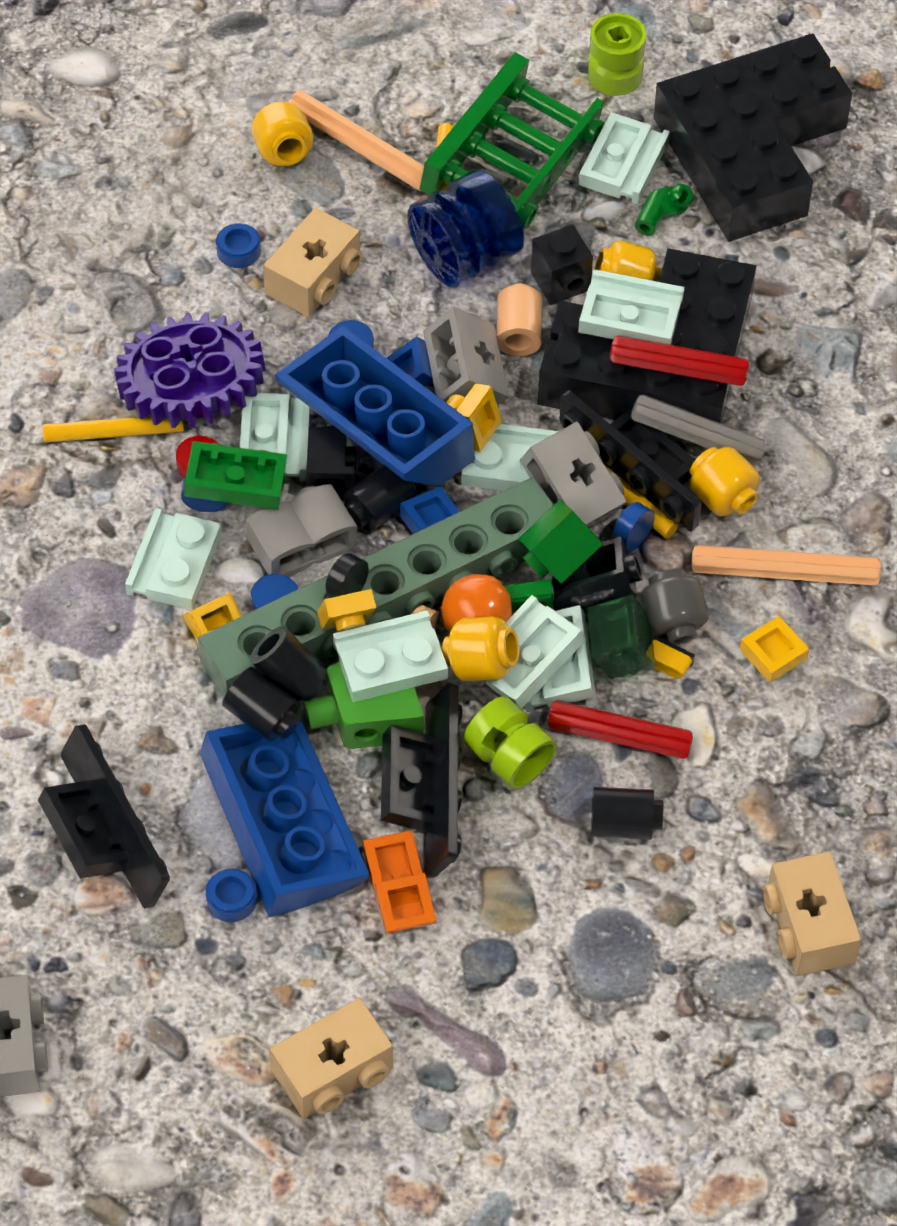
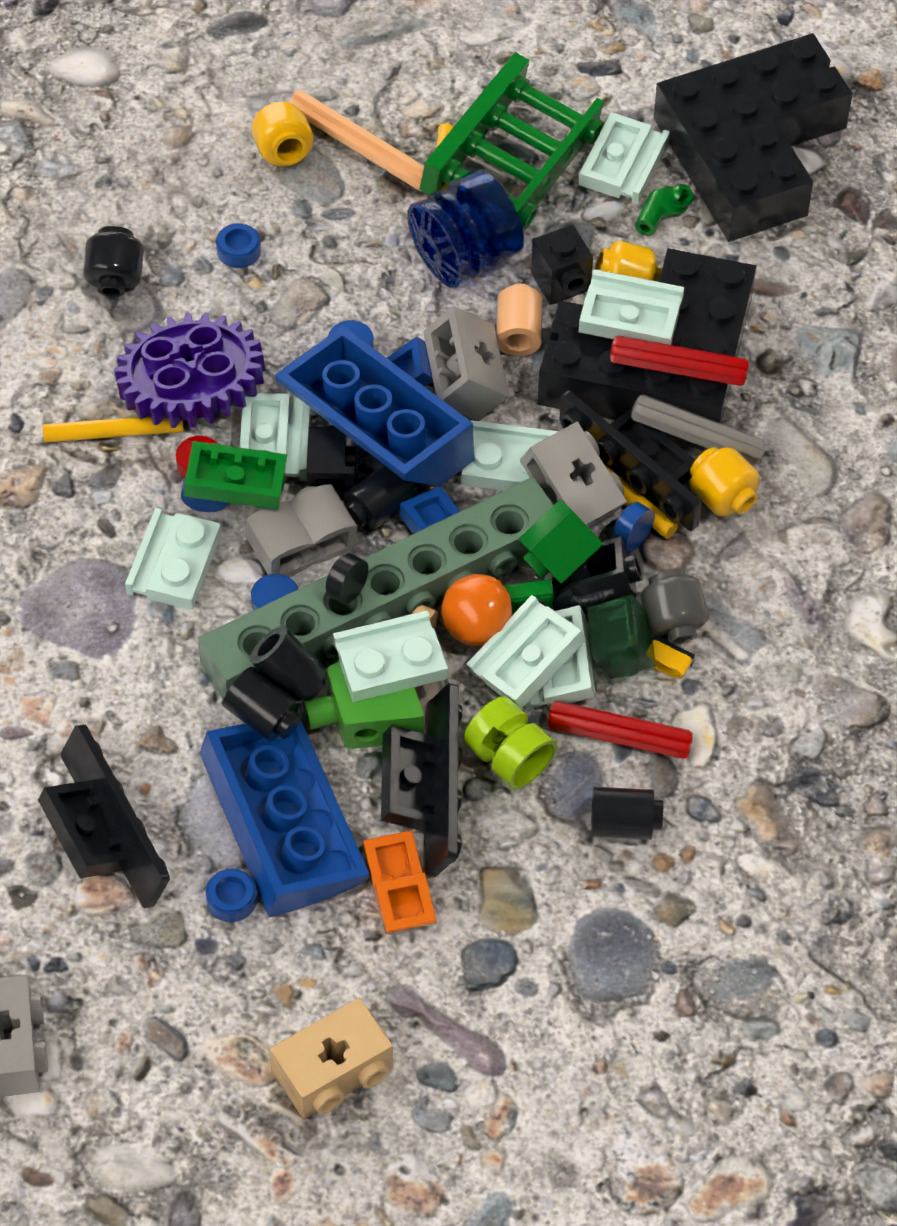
(113, 261): none -> black head
(212, 615): yellow slope -> none
(312, 262): tan brick -> none
(346, 611): yellow plate -> none
(481, 410): yellow tile -> none
(481, 649): yellow head -> none
(616, 54): lime wheel -> none
(774, 649): yellow plate -> none
(786, 565): light nougat axle -> none
(812, 914): tan brick -> none

